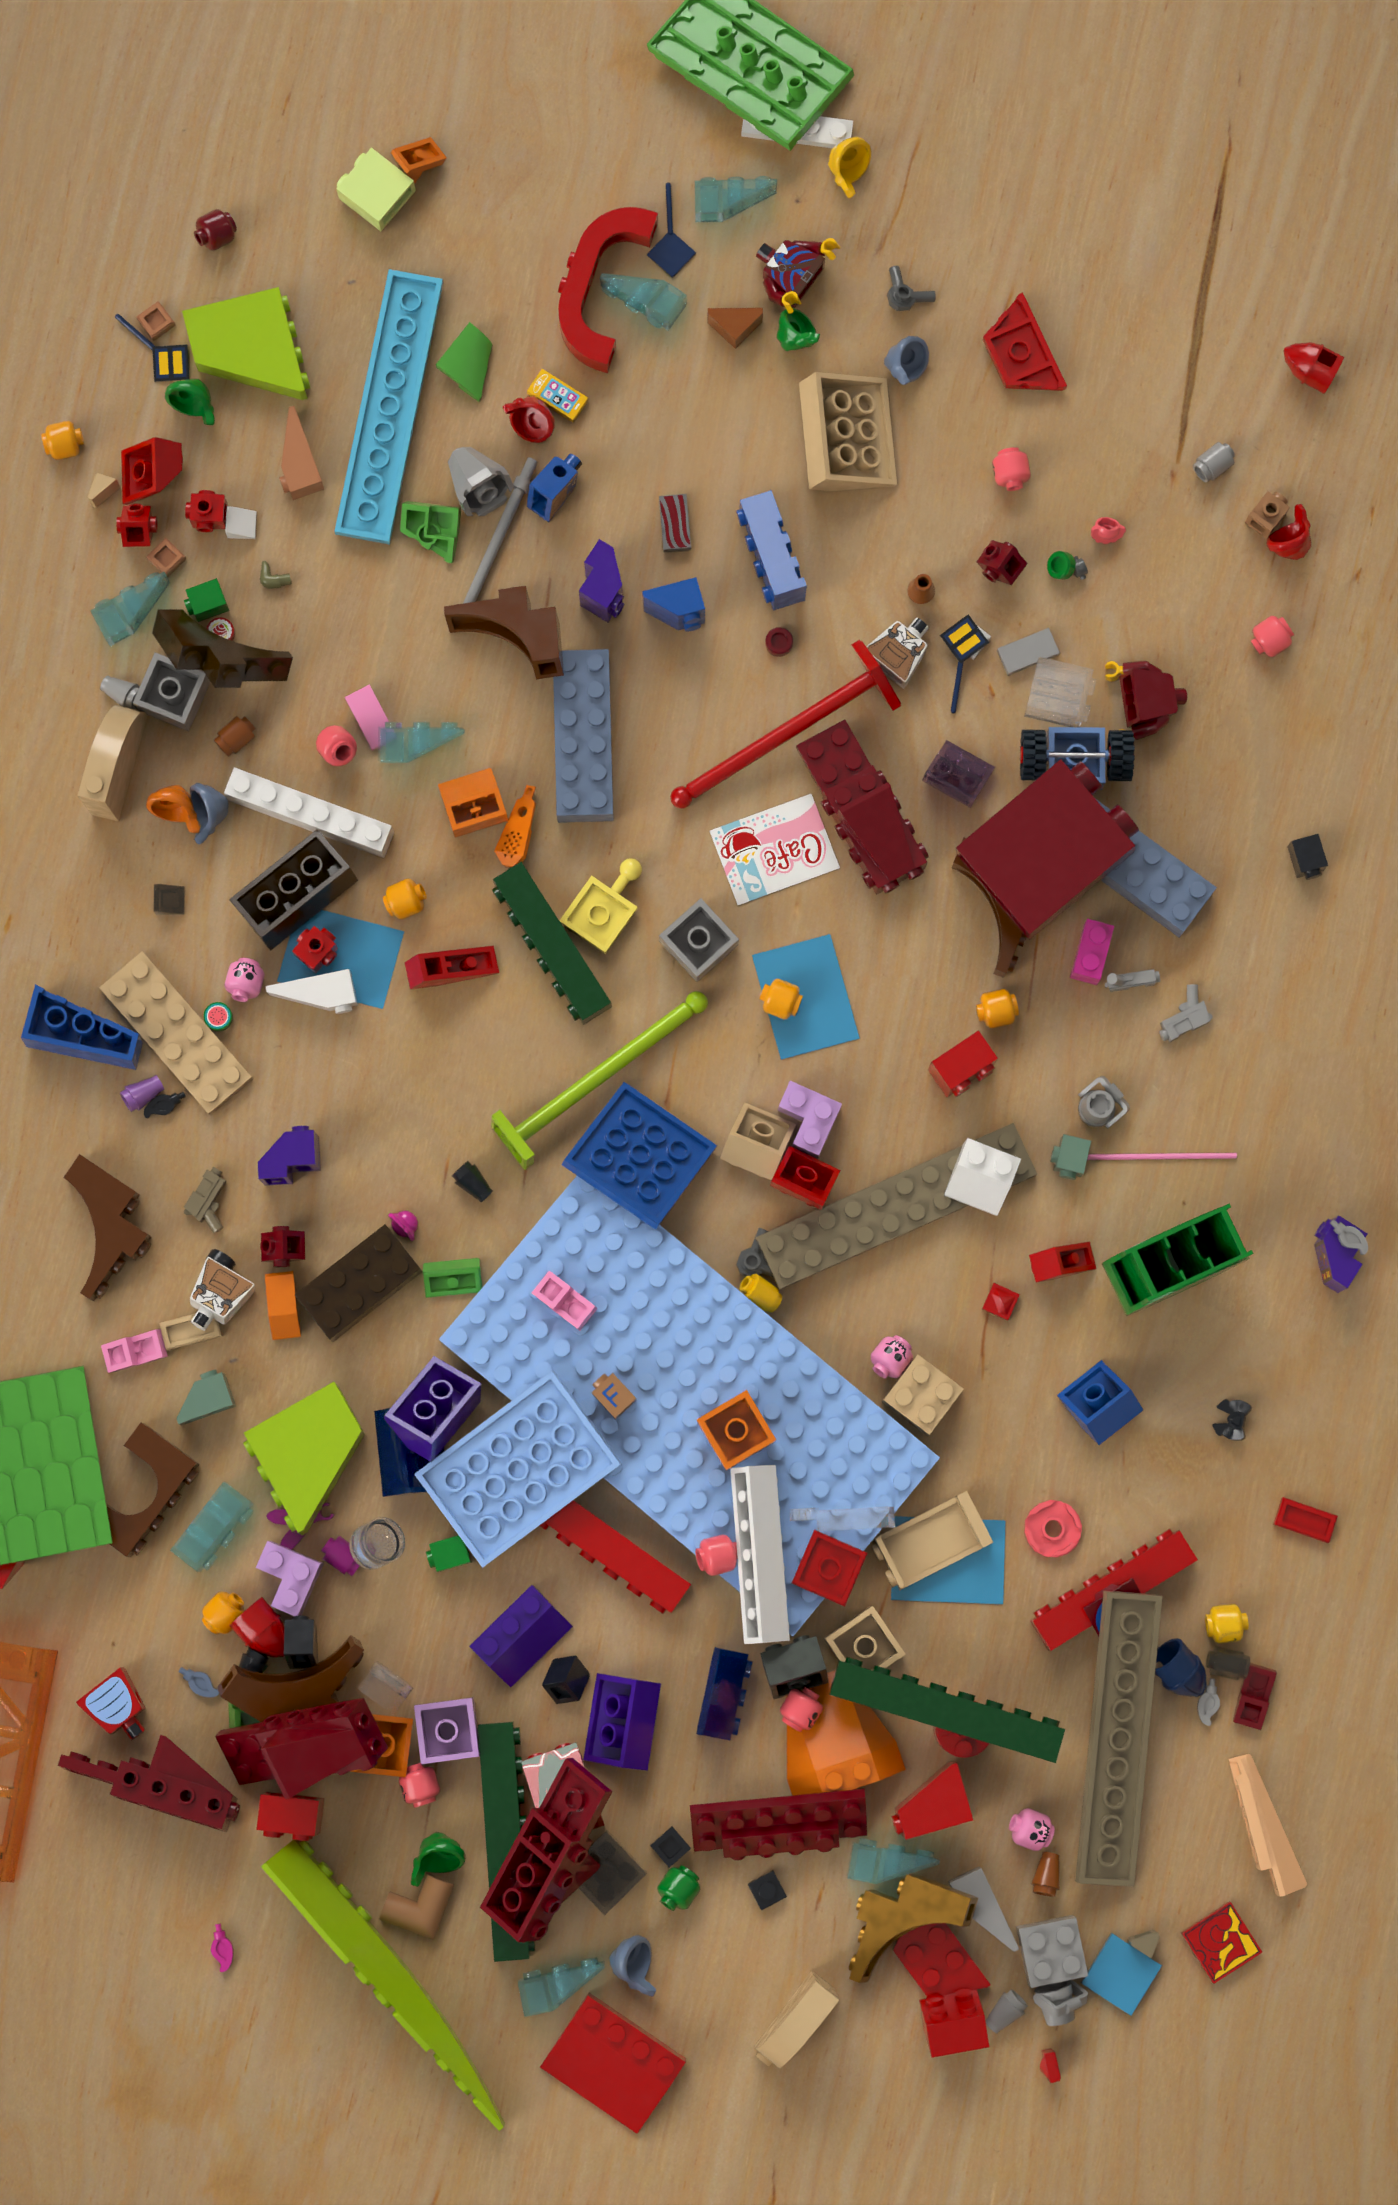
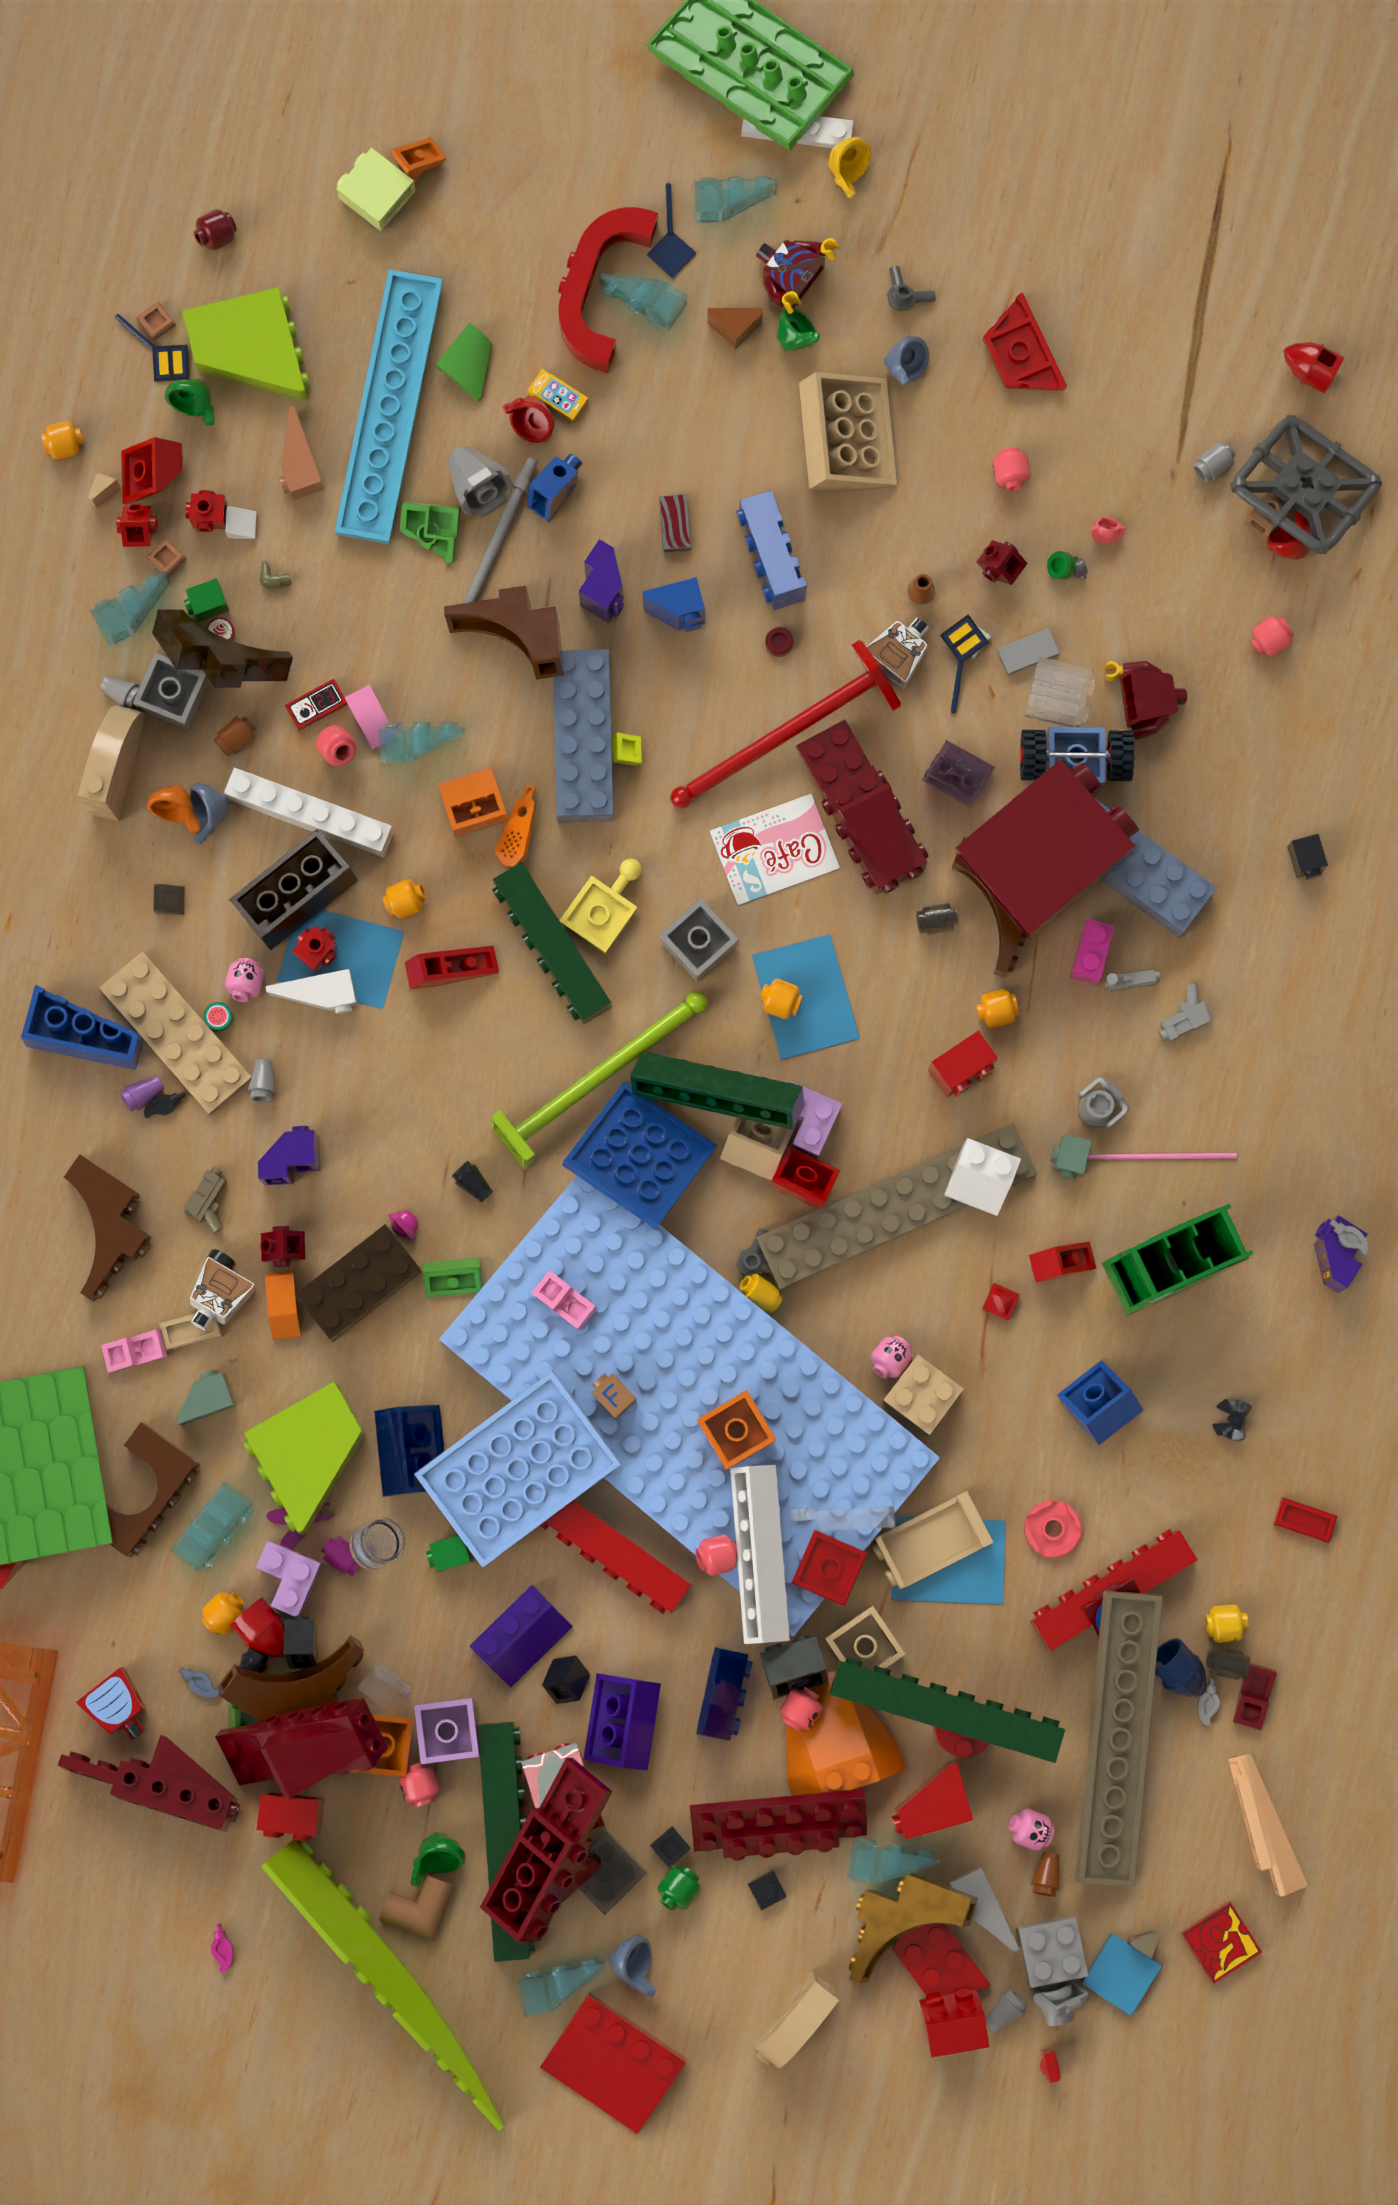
(262, 1082): none -> light grey cone
(316, 704): none -> tile
(433, 1408): dark purple slope -> none
(626, 749): none -> neon yellow plate
(717, 1090): none -> dark green brick
(936, 919): none -> clear smoke brick
(1302, 469): none -> dark grey plate

